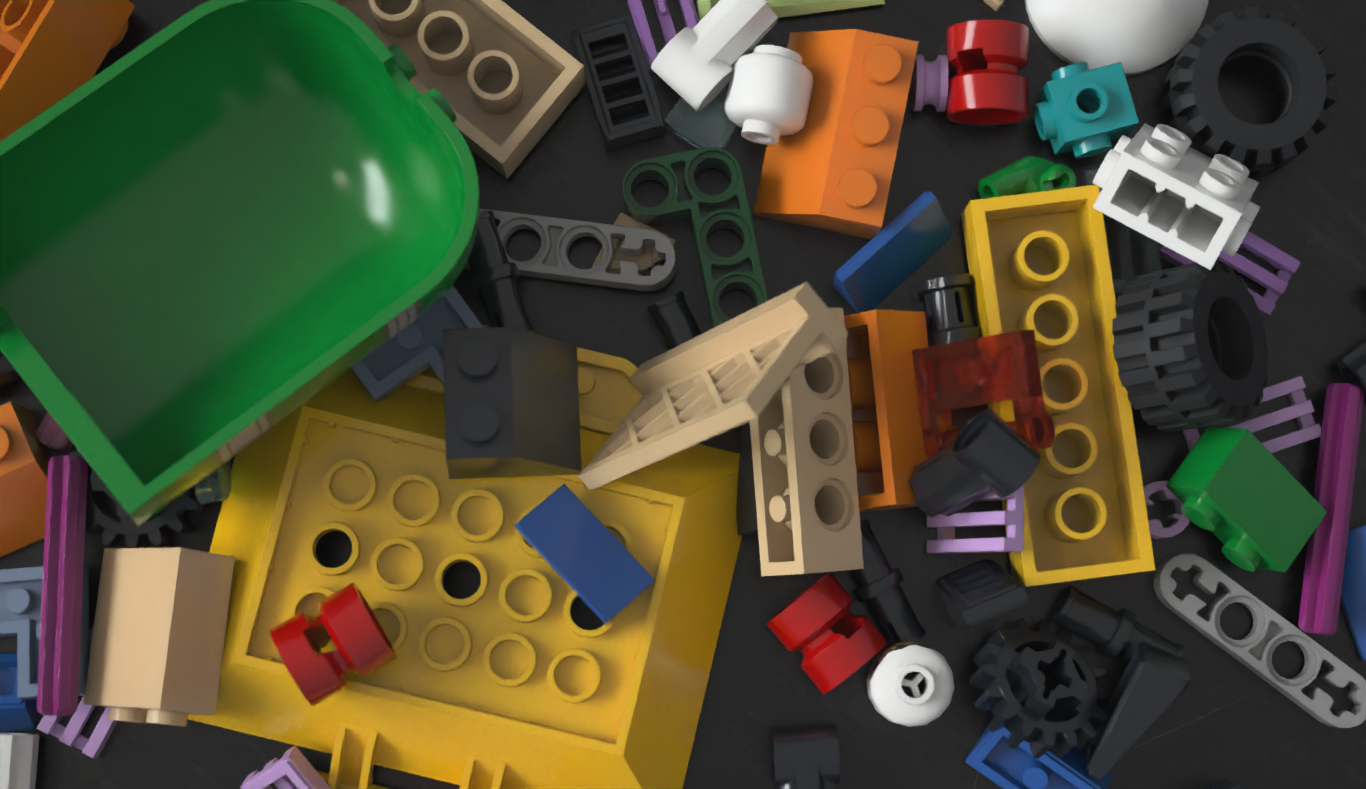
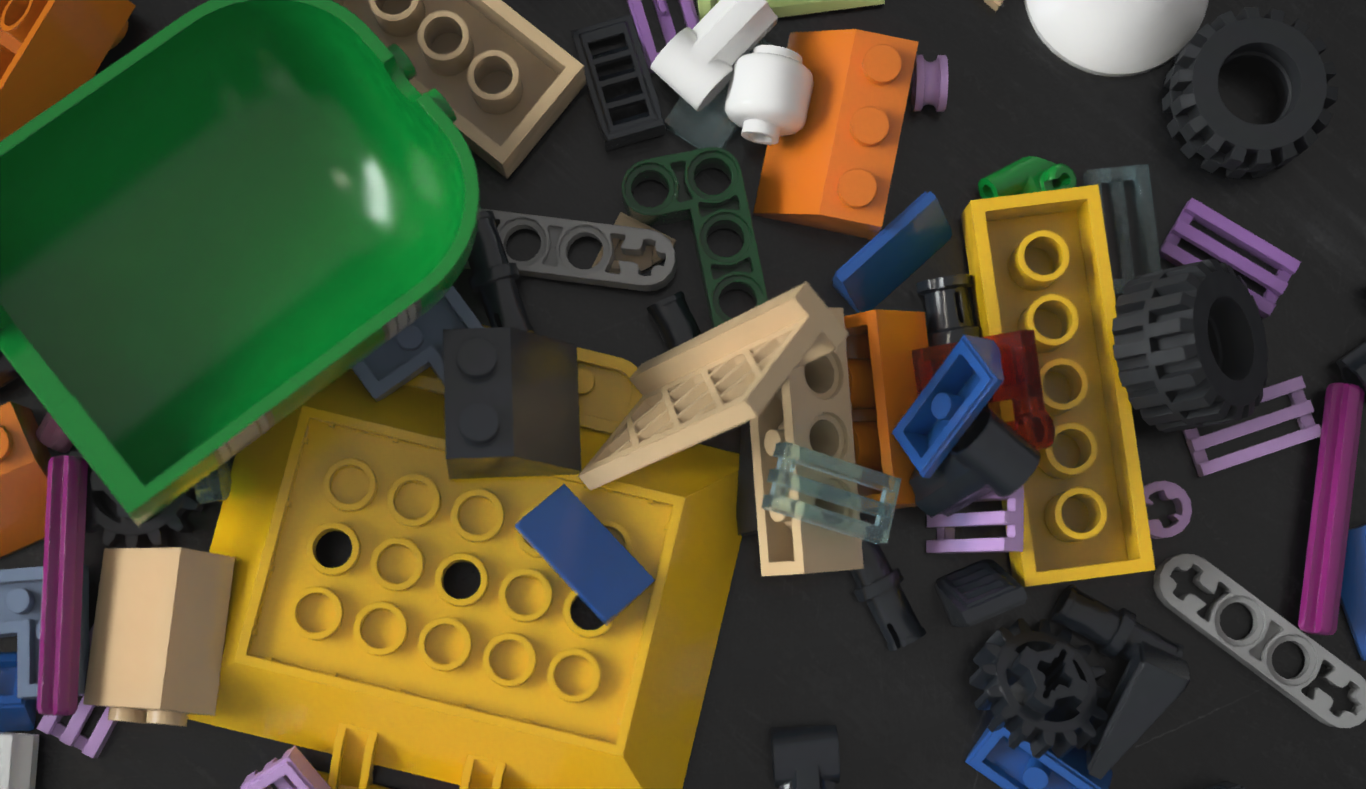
(354, 631): red wheel -> none
(784, 480): none -> clear light blue tile
(827, 633): red wheel -> none
(886, 684): white head -> none
(950, 402): none -> blue slope
(987, 72): red wheel -> none
(1085, 109): teal brick -> none
(1177, 194): white brick -> none
(1245, 499): green brick -> none

